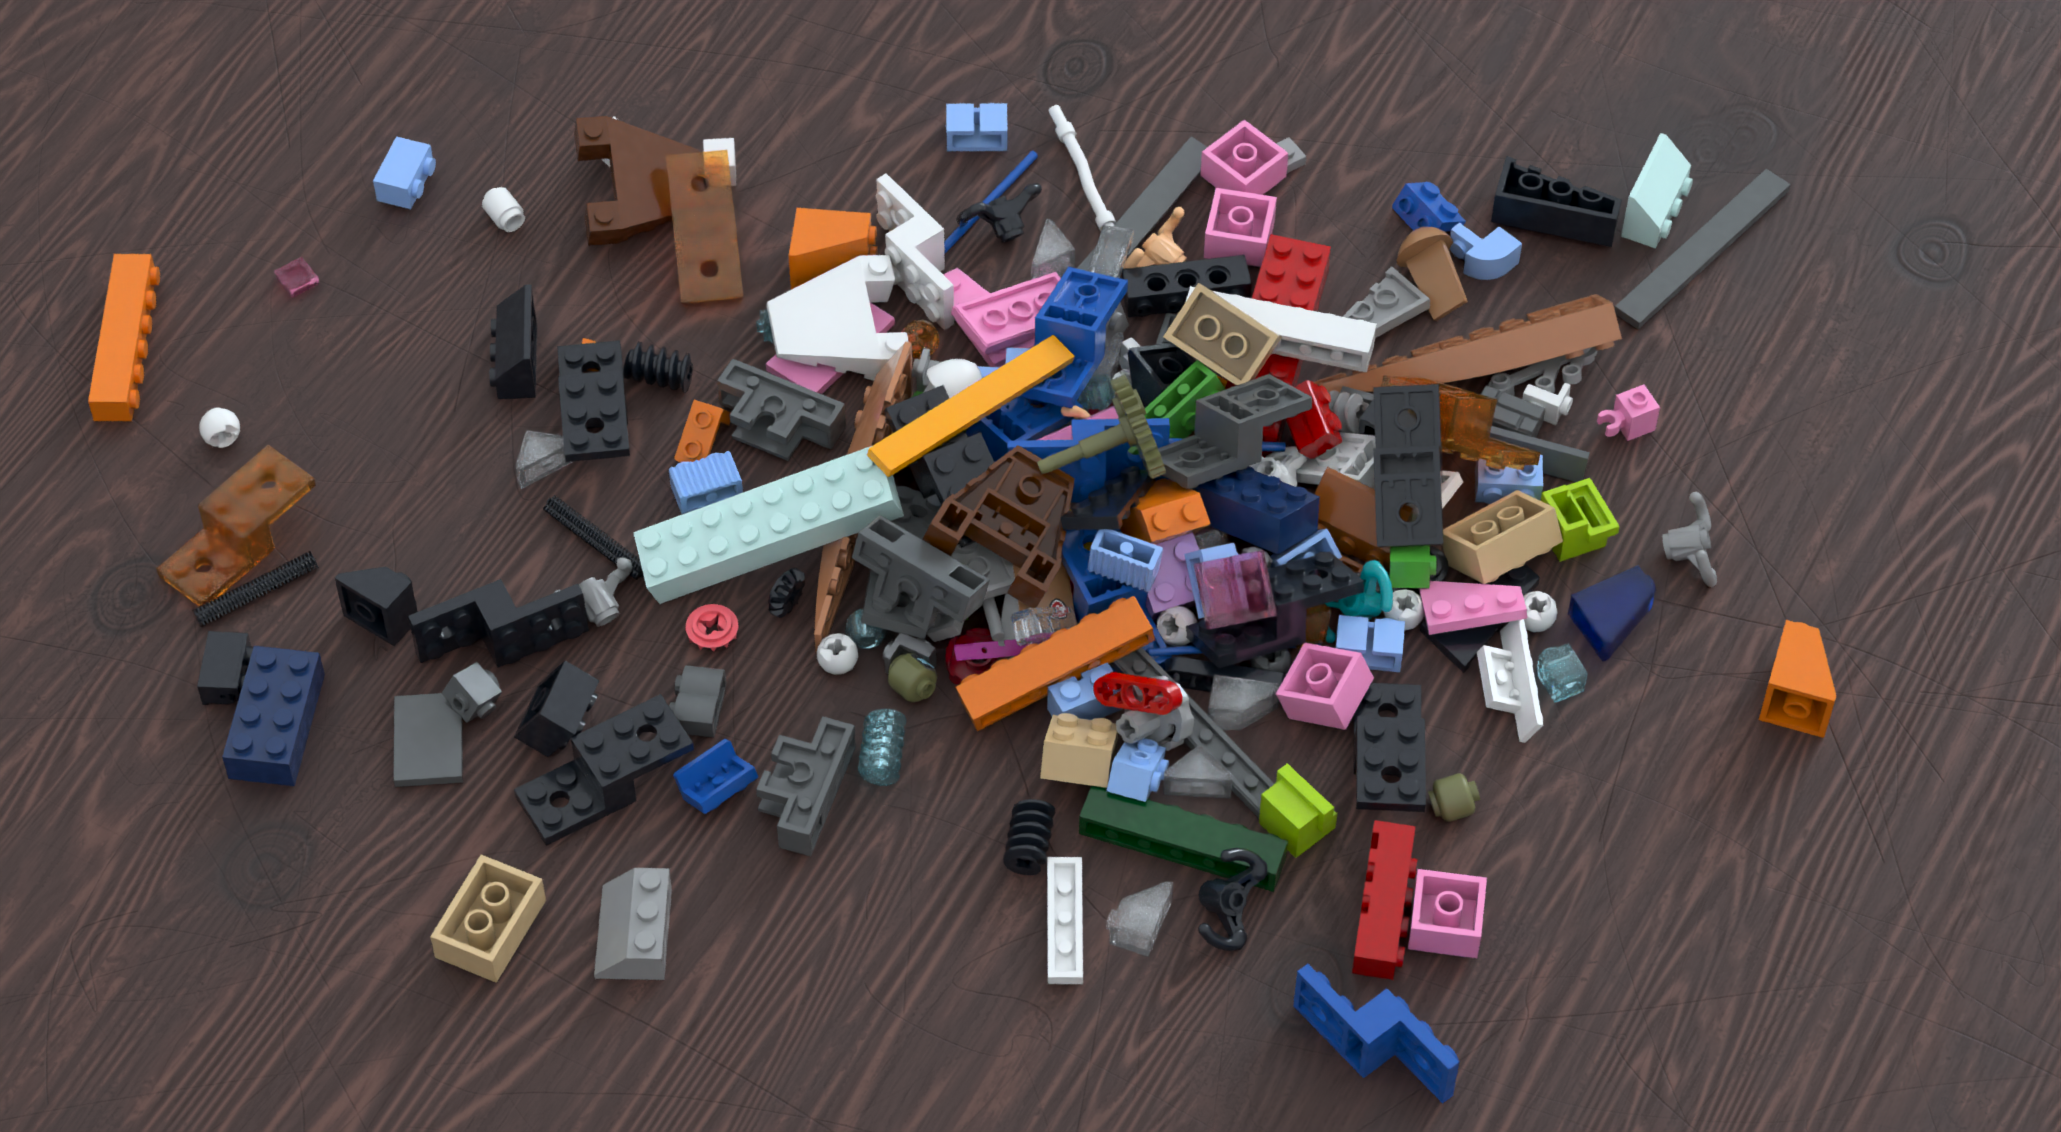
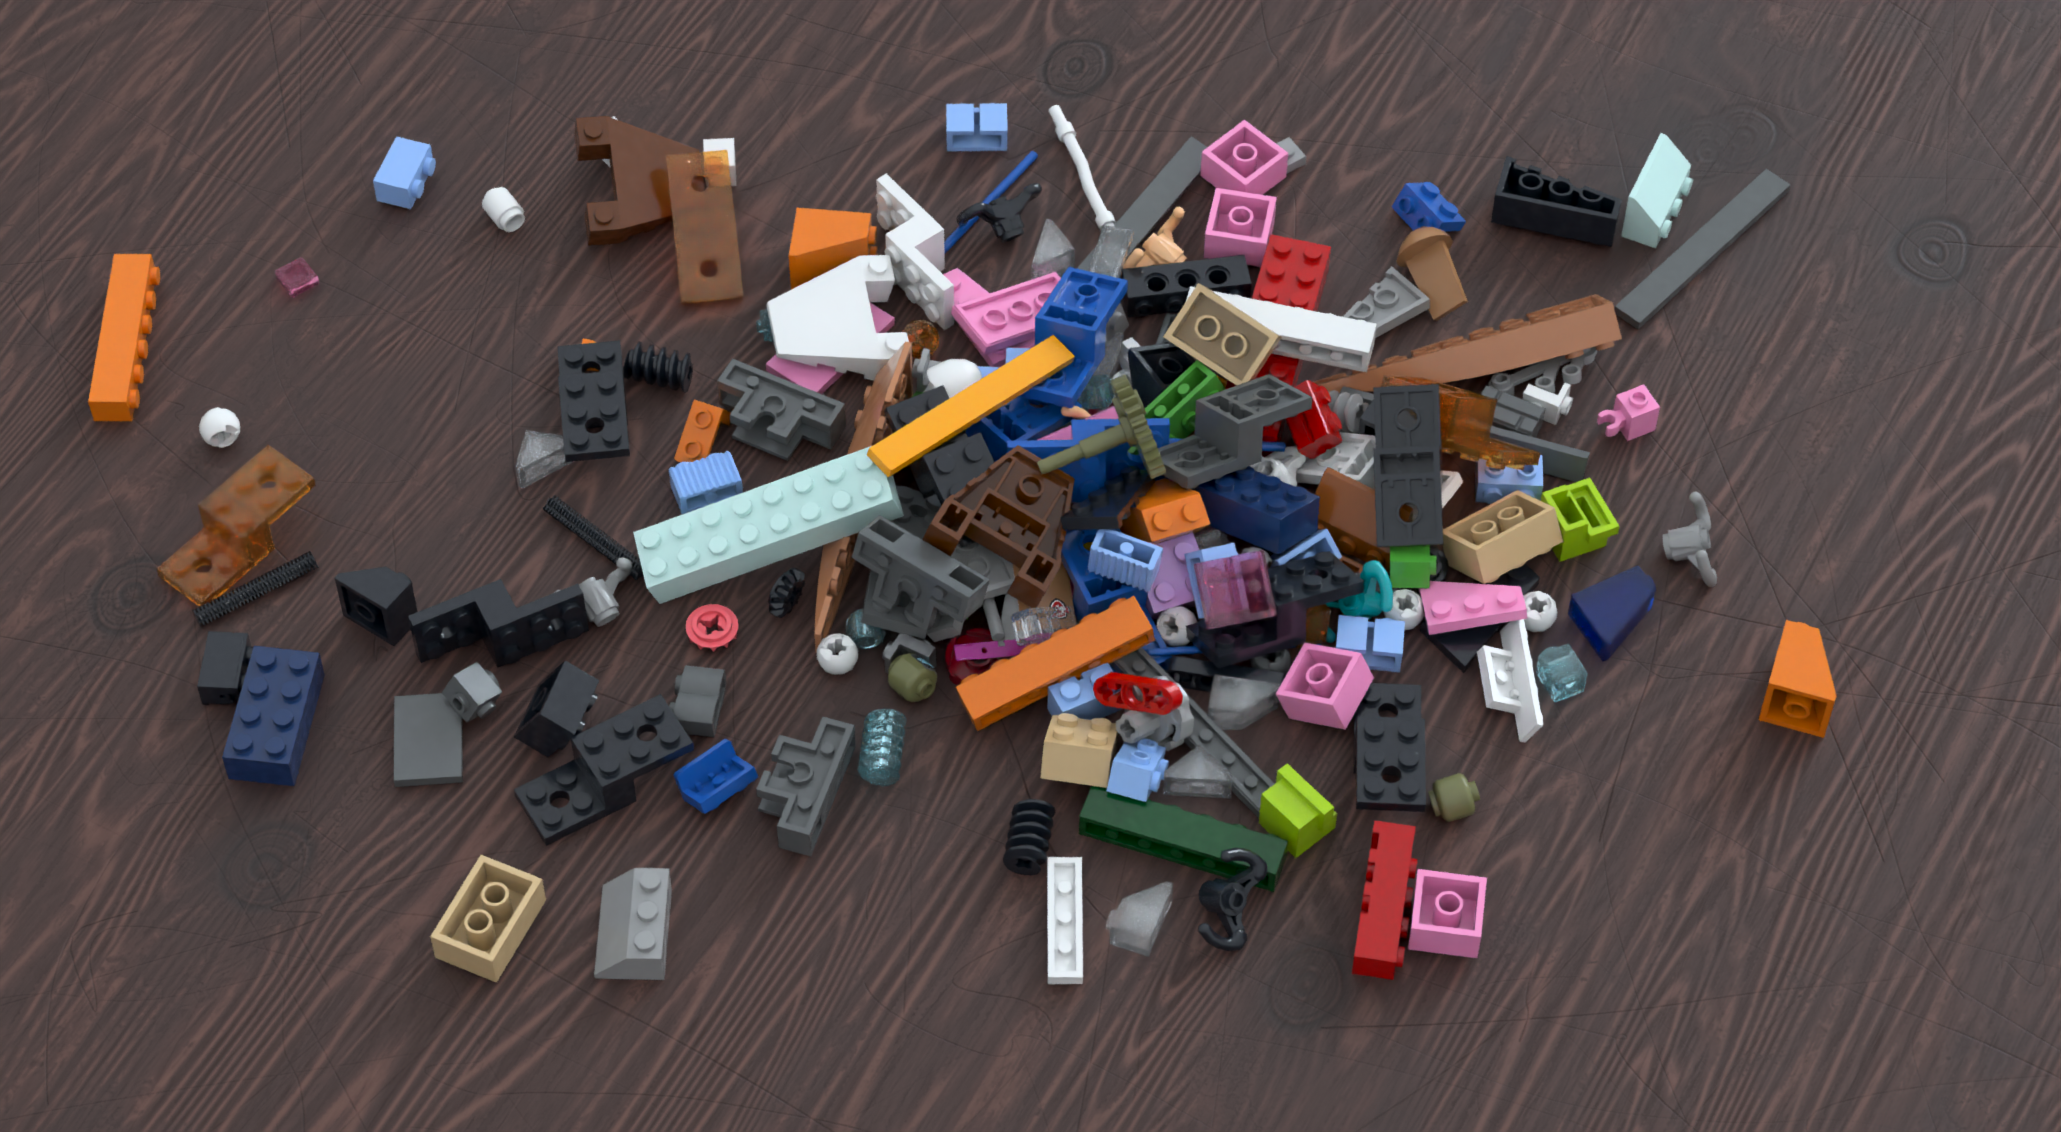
(515, 346): black slope -> none
(1376, 1032): blue bracket -> none
(1486, 257): light blue brick -> none

